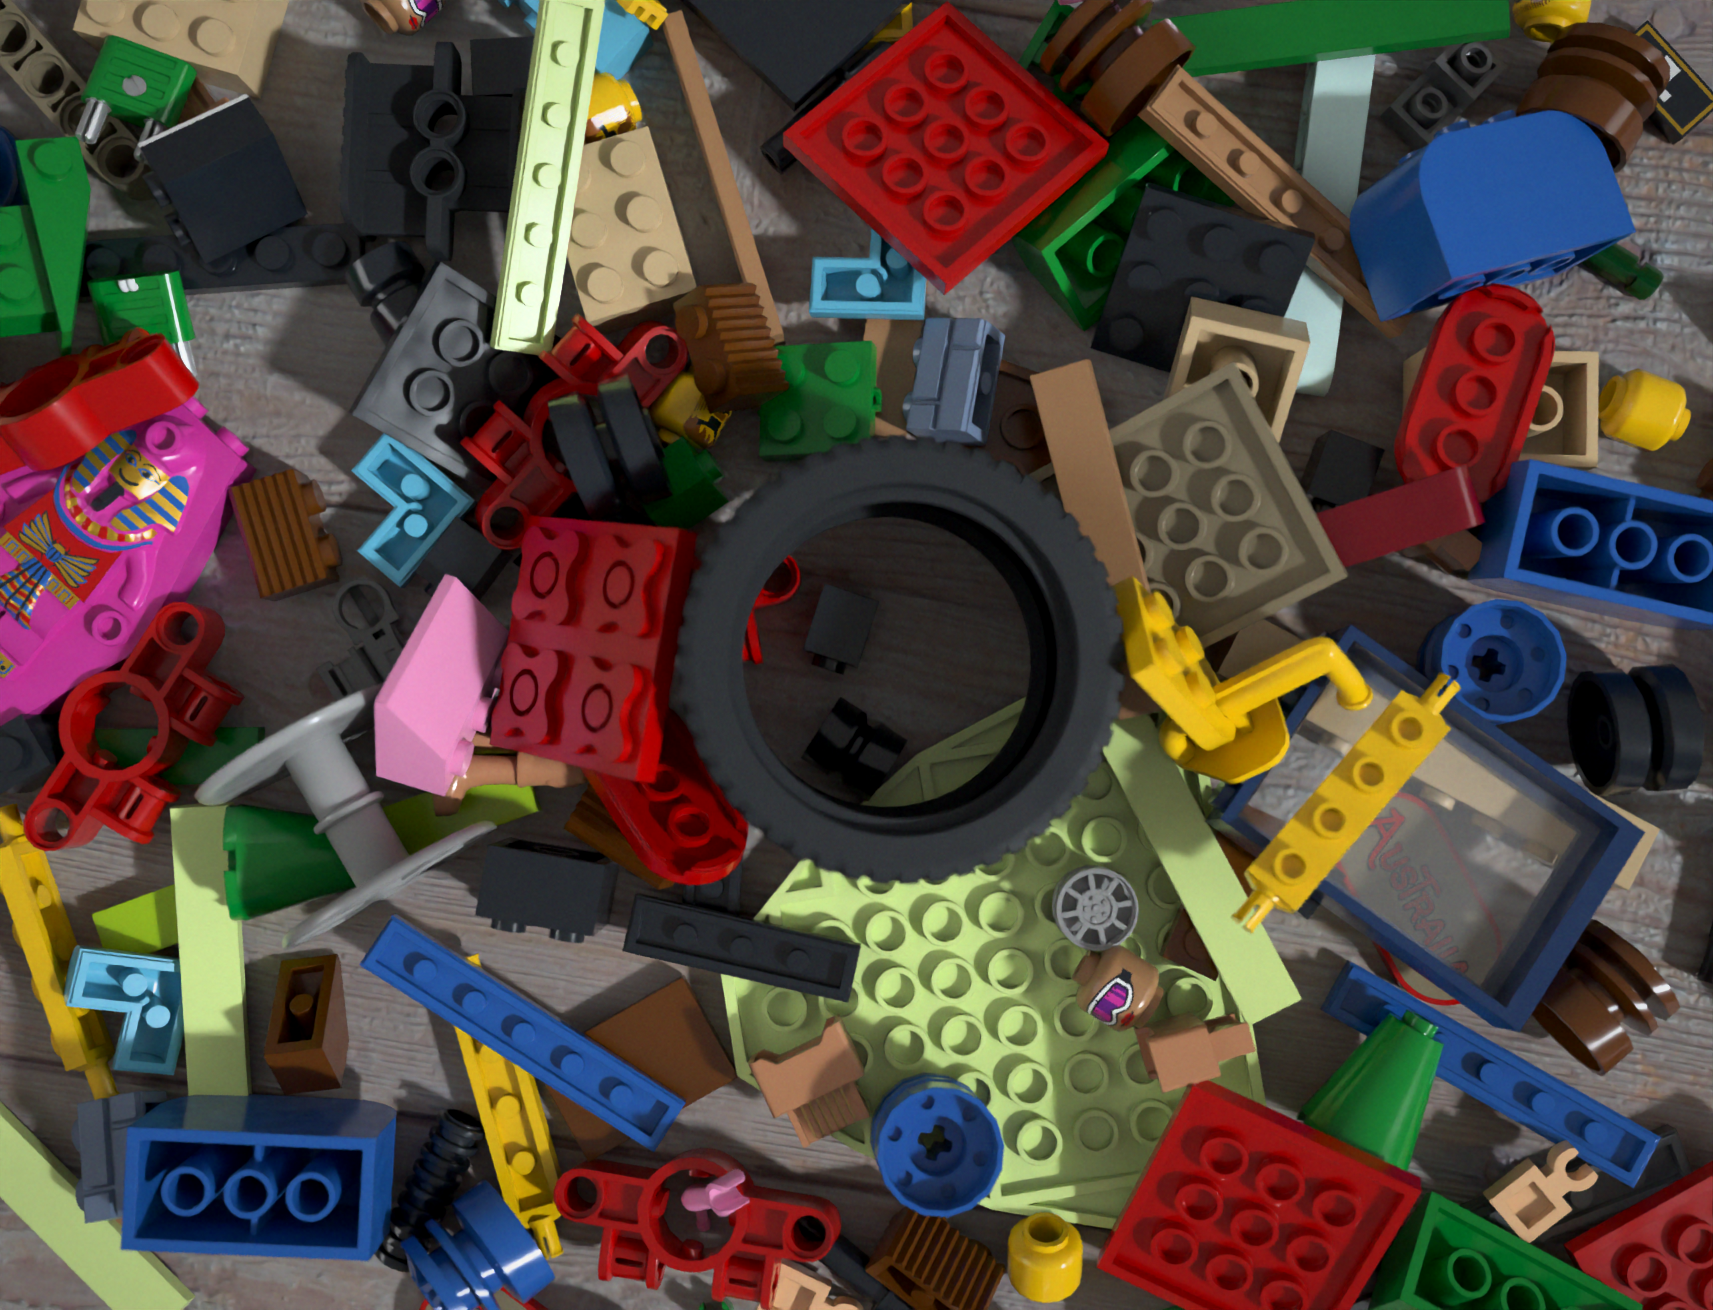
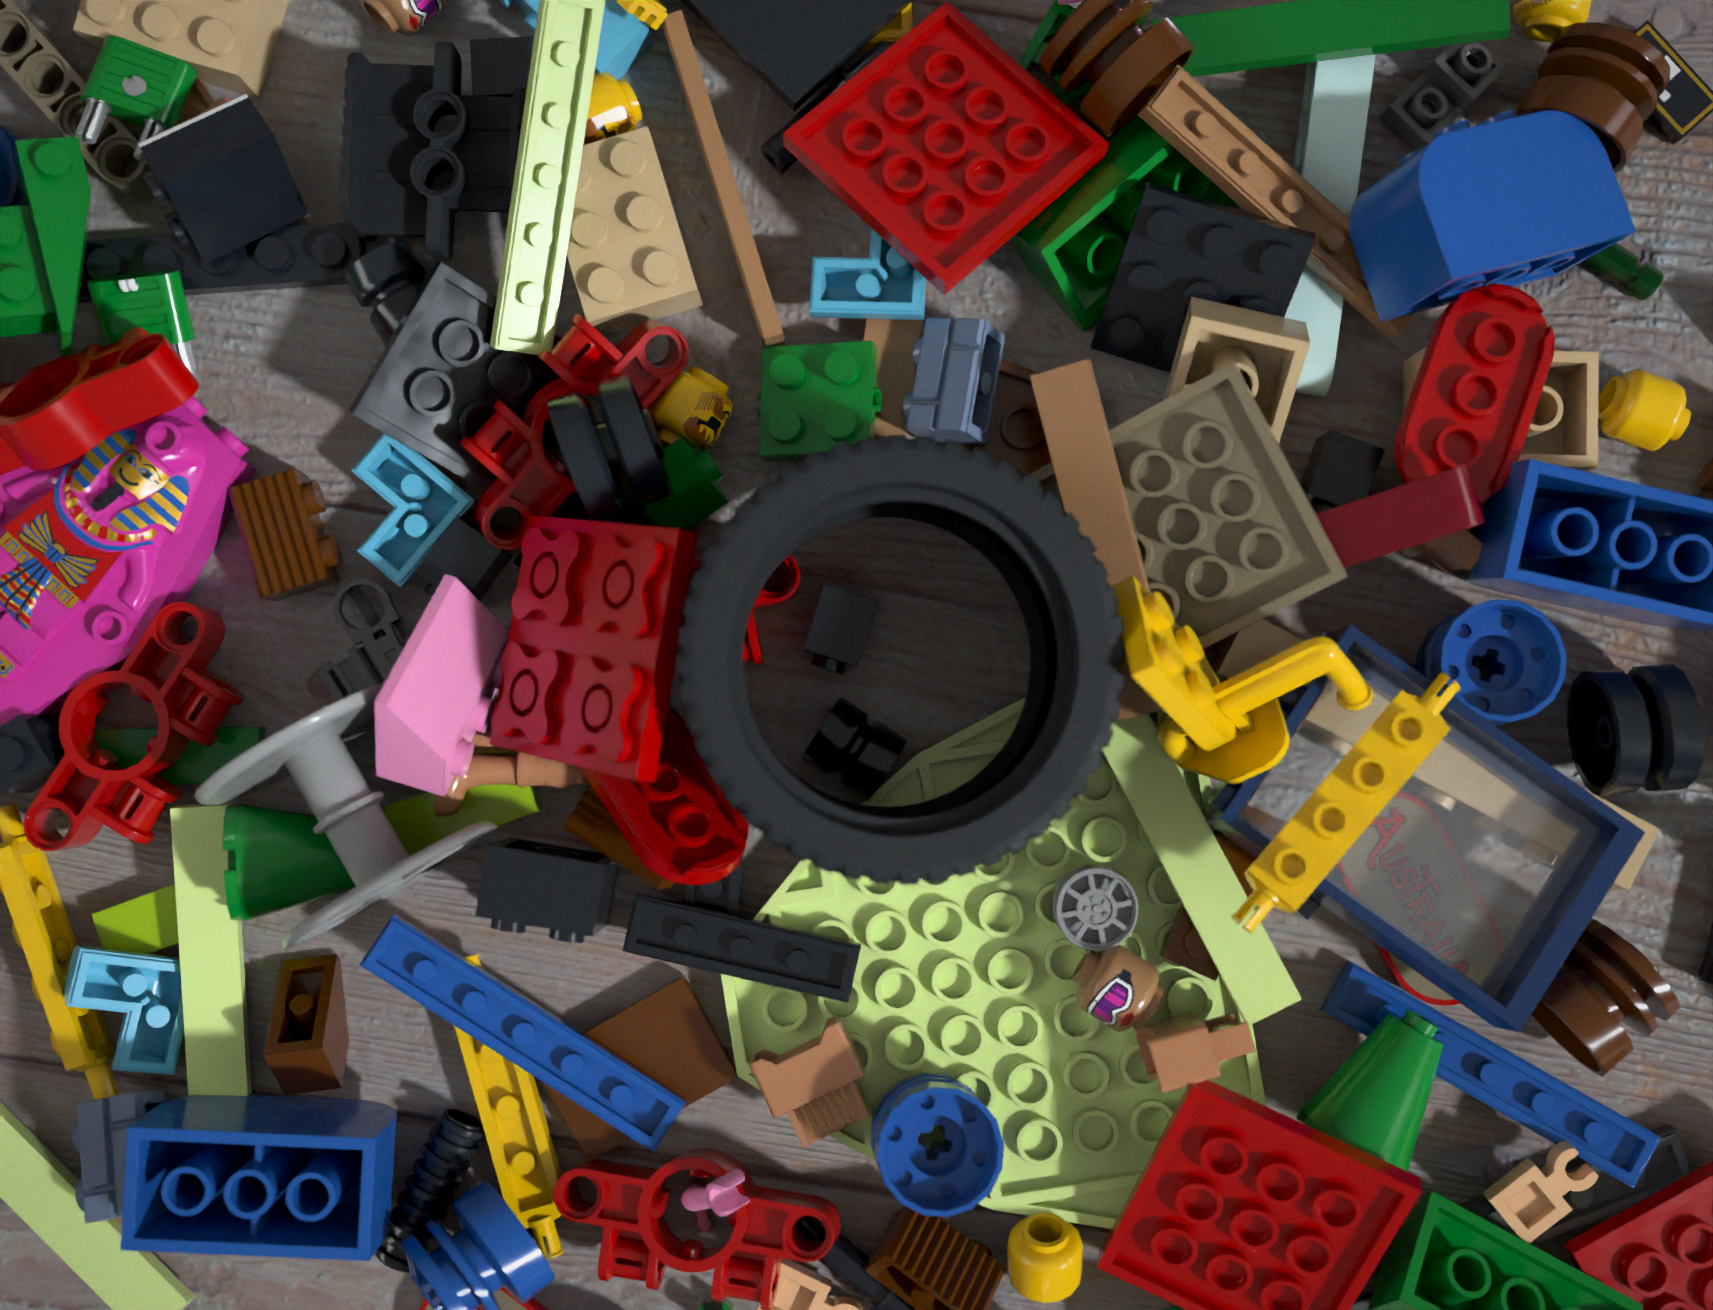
(730, 346): reddish brown brick -> none

